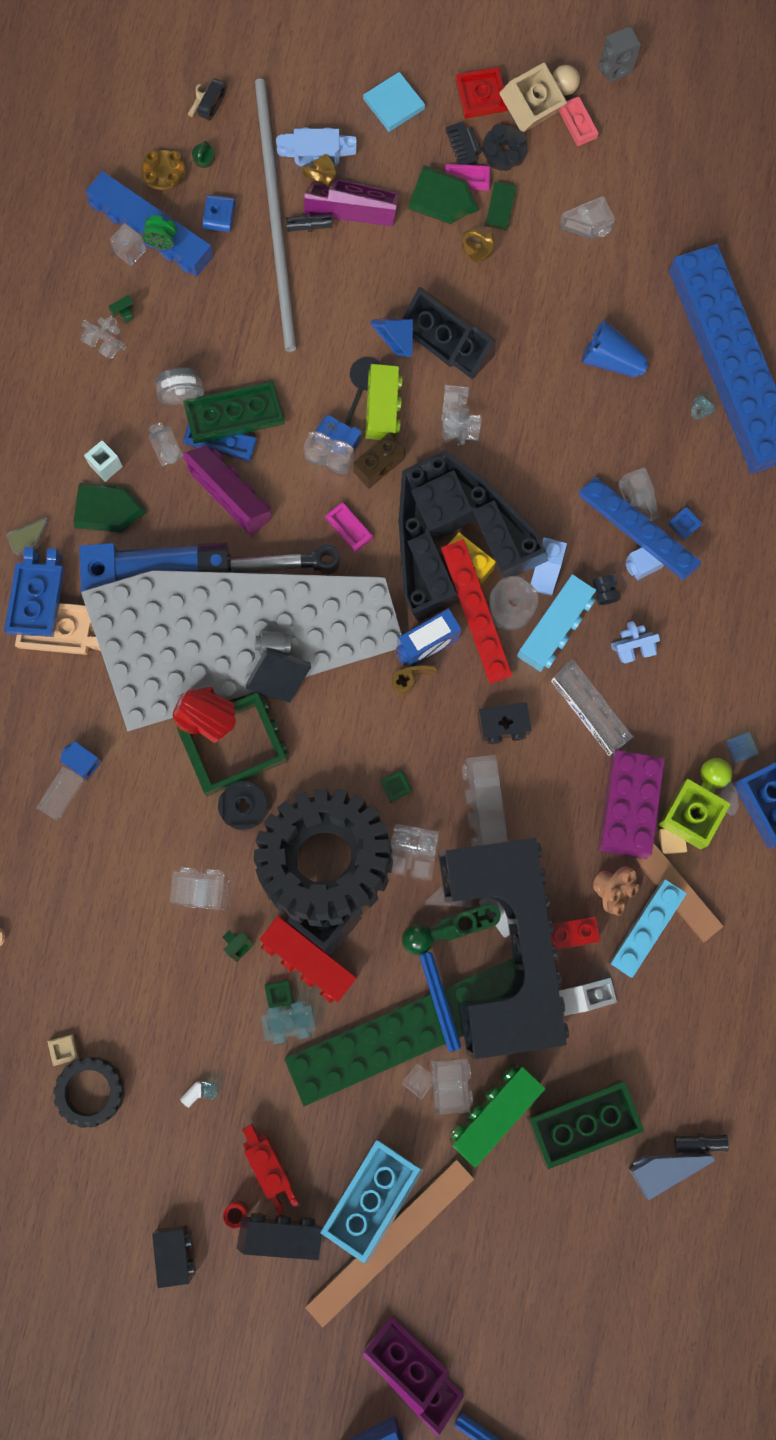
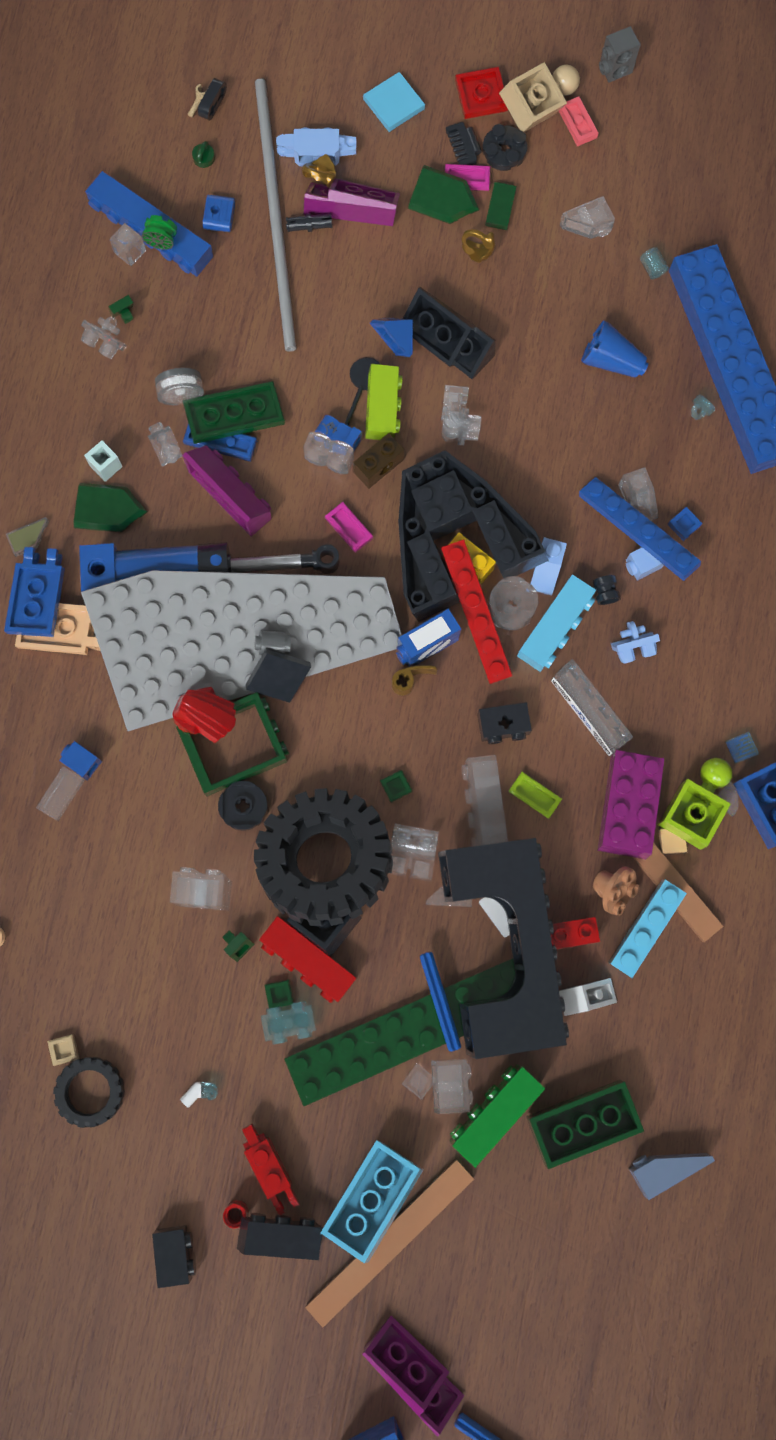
(163, 169): pearl gold dish -> none
(419, 938): dark green beam -> none
(535, 795): none -> lime tile
(654, 263): none -> clear light blue beam
(701, 1143): black pin -> none

